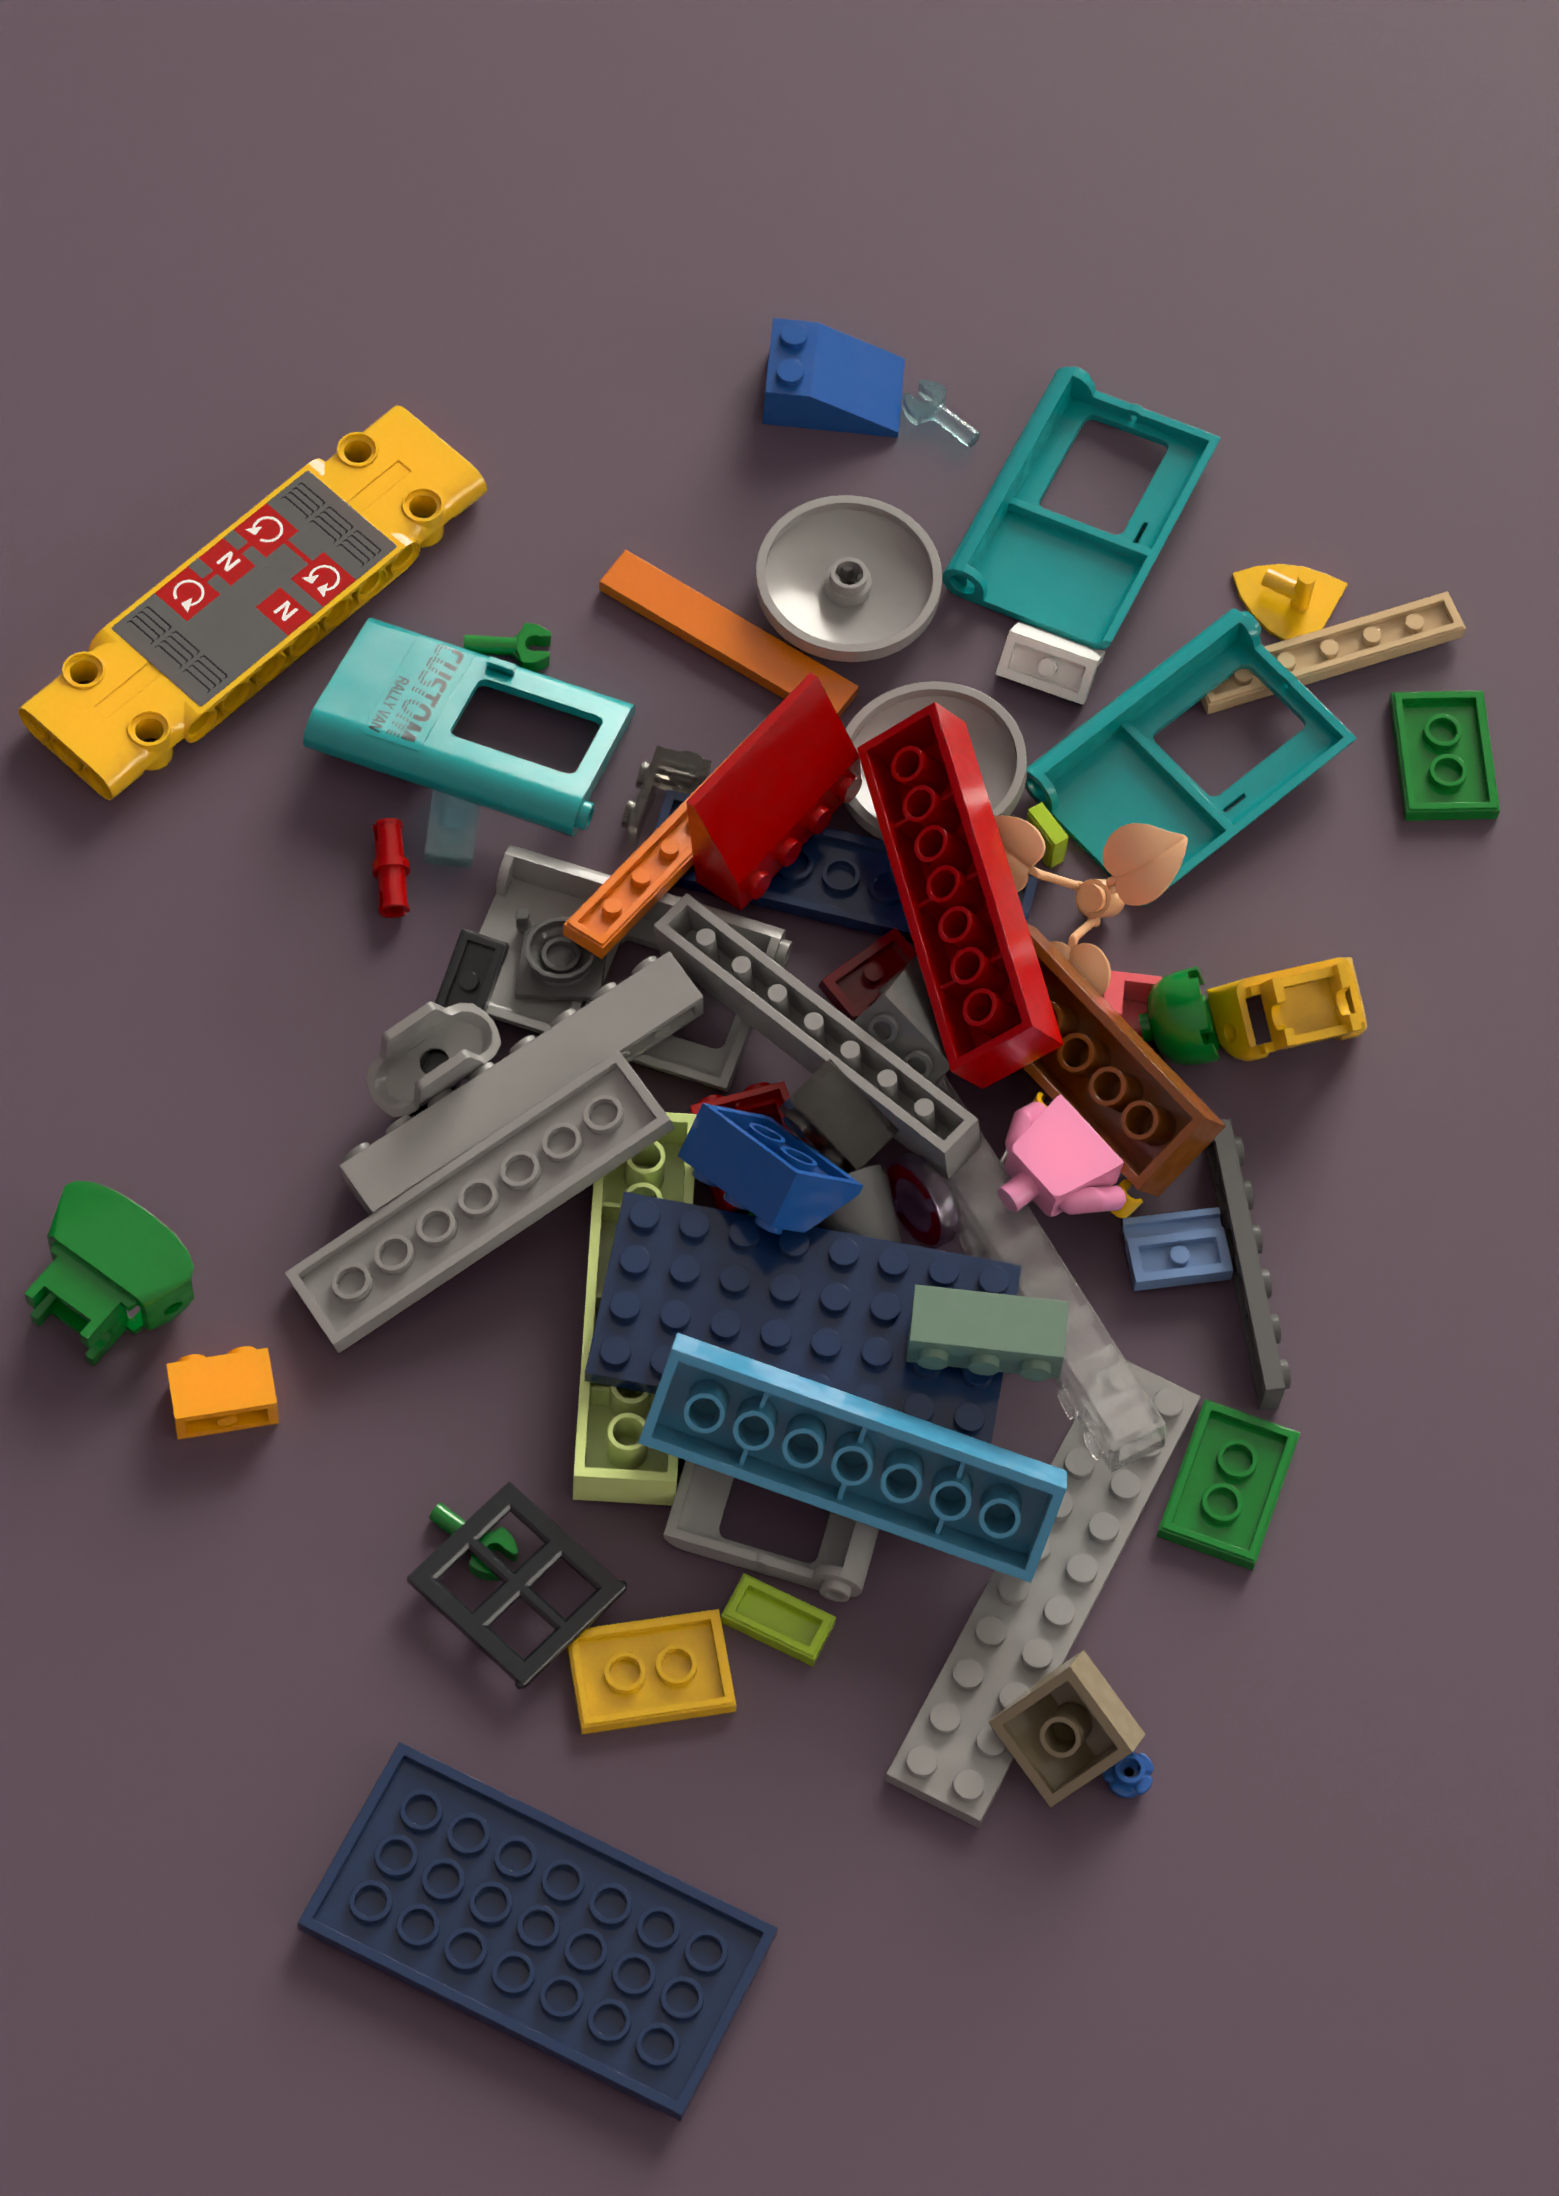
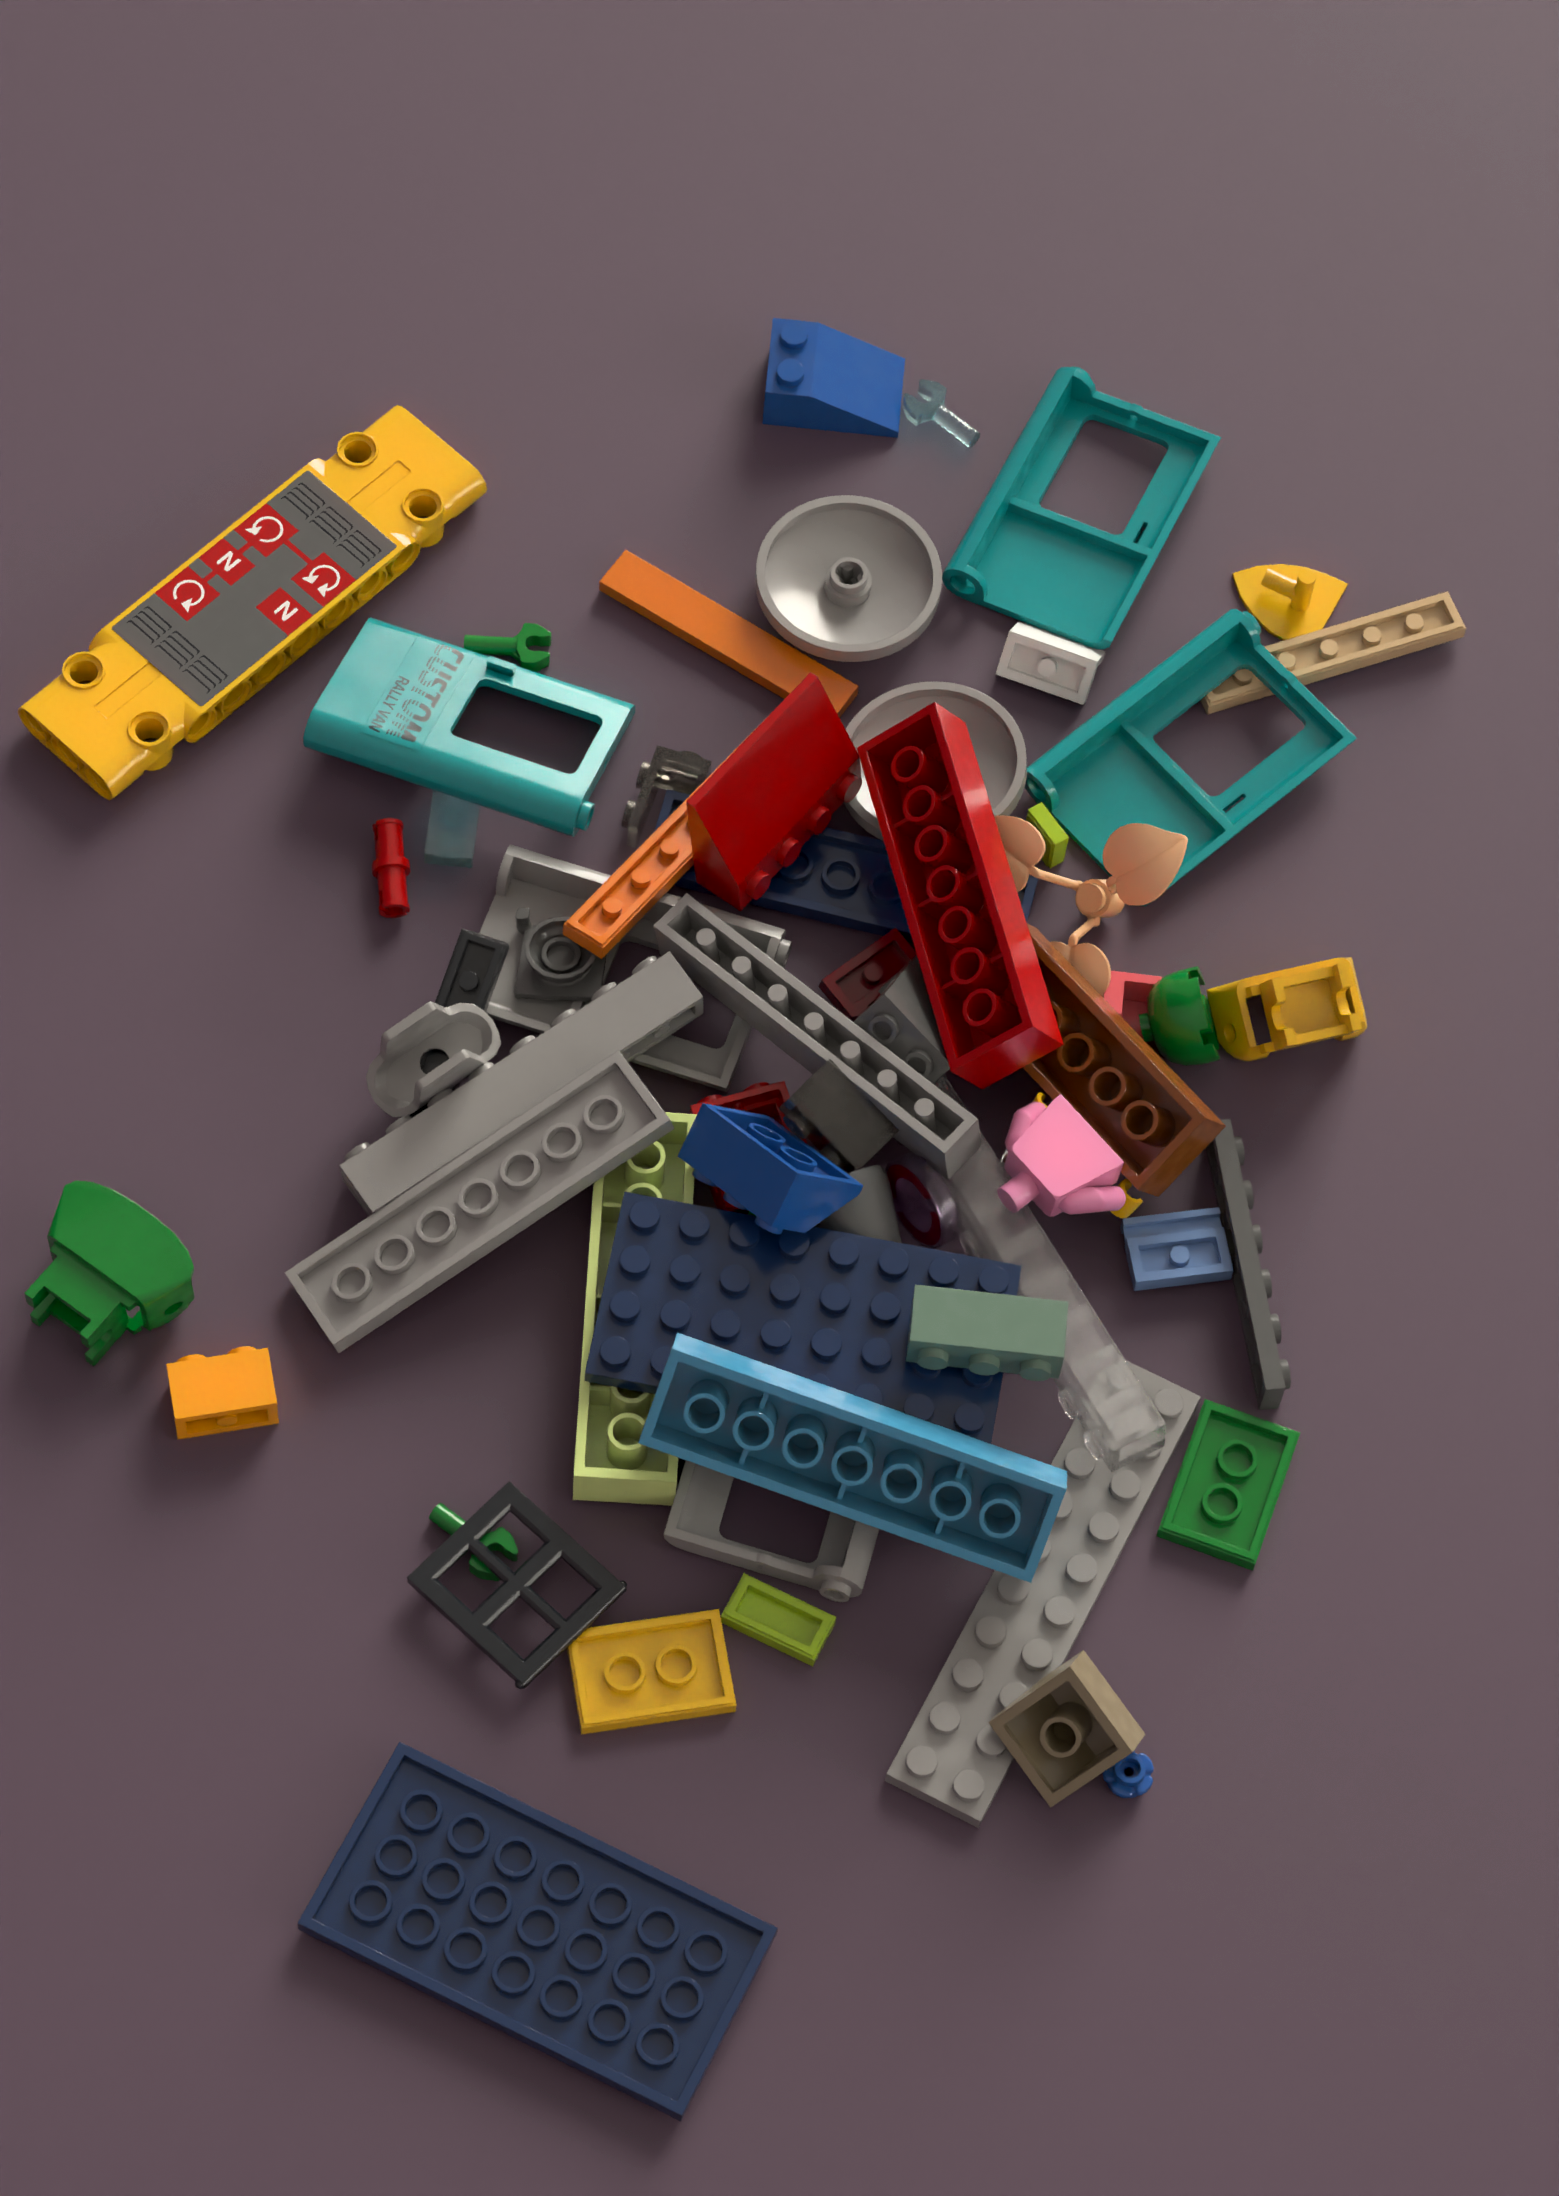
(1444, 755): green tile -> none

